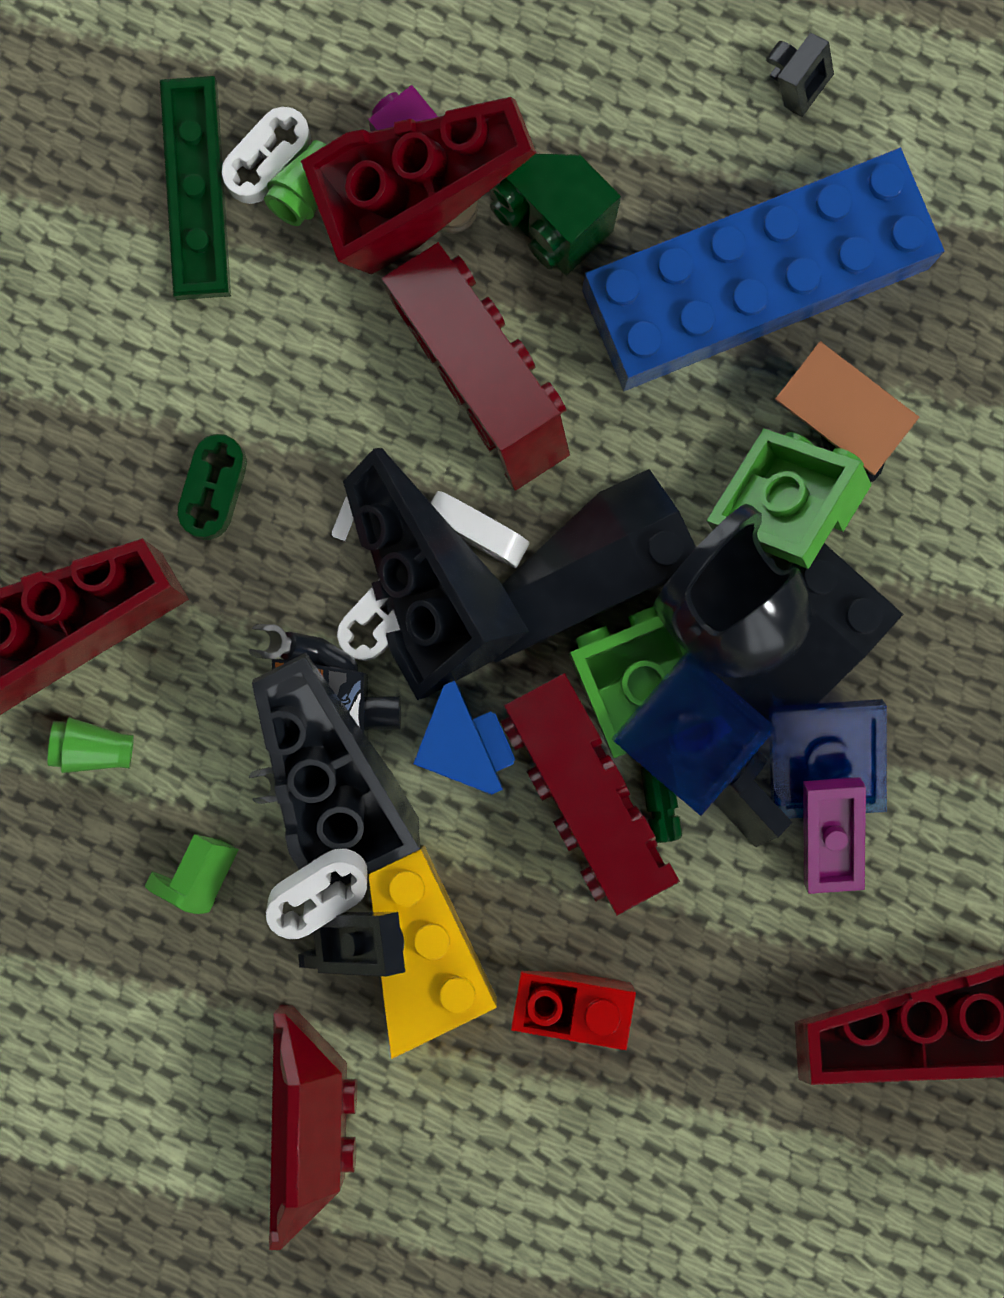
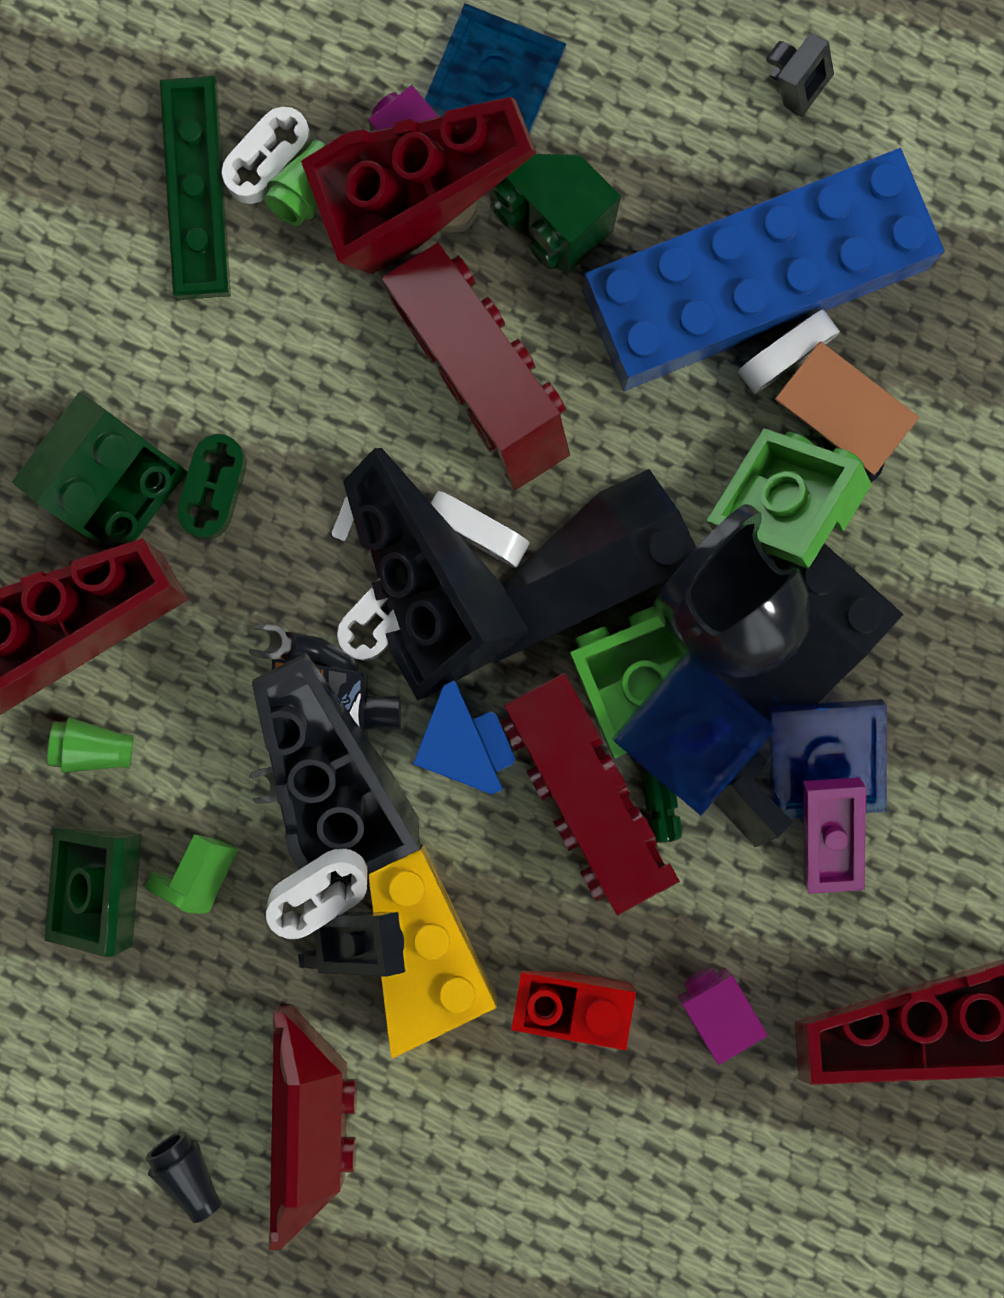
(93, 890): none -> dark green slope
(98, 475): none -> dark green slope
(183, 1174): none -> black cone
(495, 61): none -> tile
(721, 1013): none -> magenta brick
(788, 351): none -> white beam

